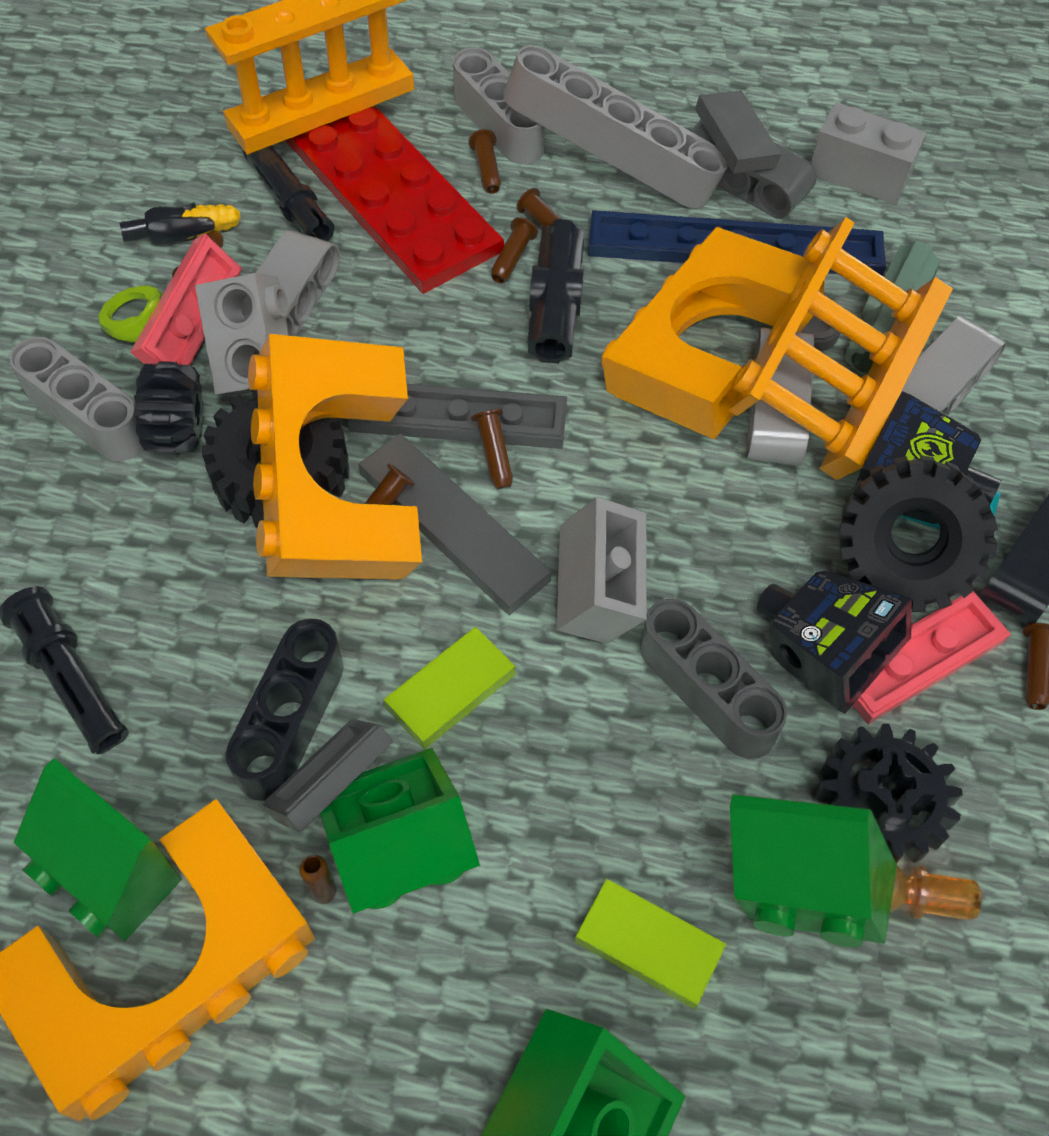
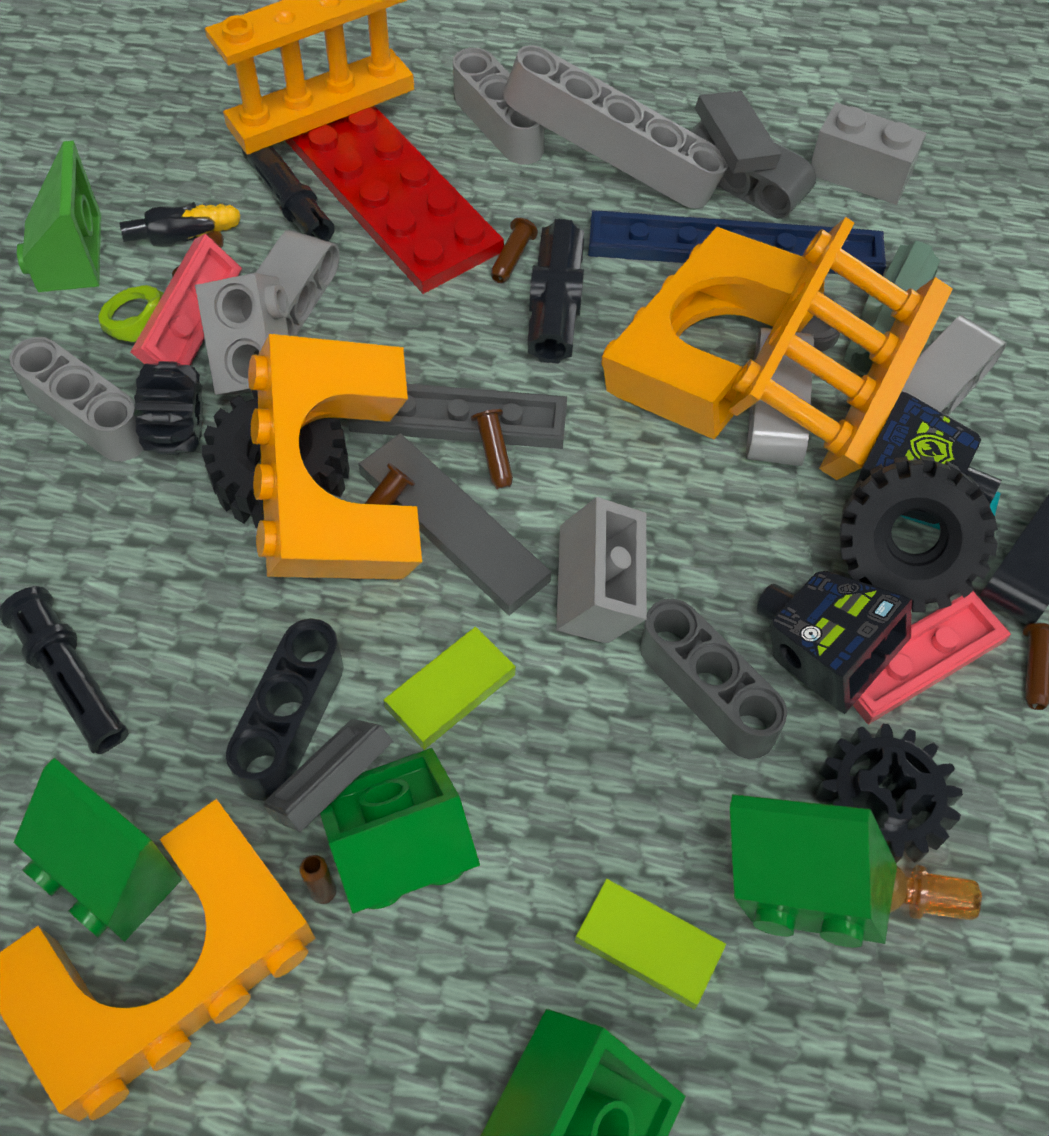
(63, 228): none -> bright green slope
(482, 143): reddish brown piece -> none
(536, 208): reddish brown piece -> none

